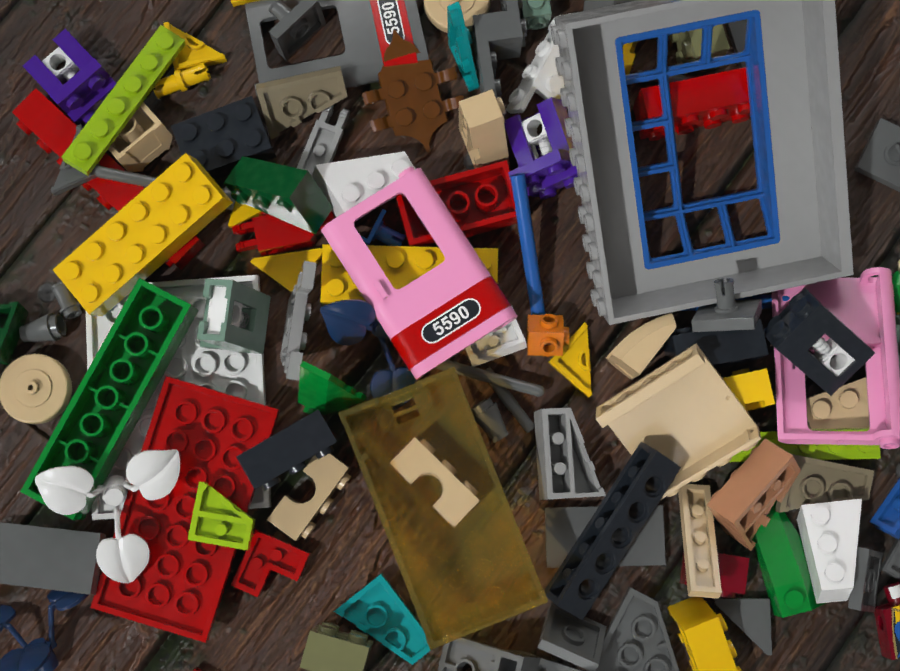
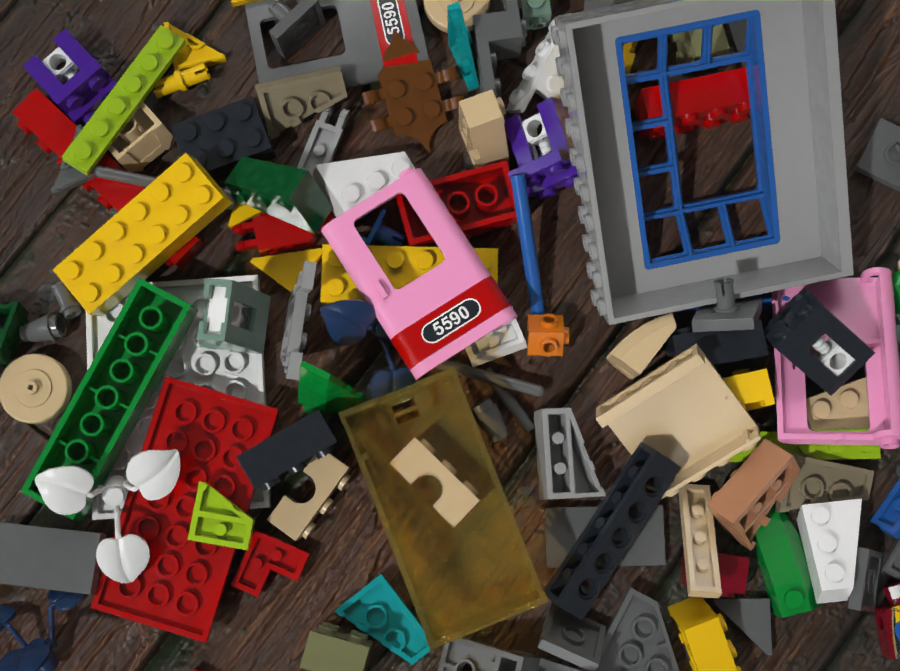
(576, 361): yellow tile -> none

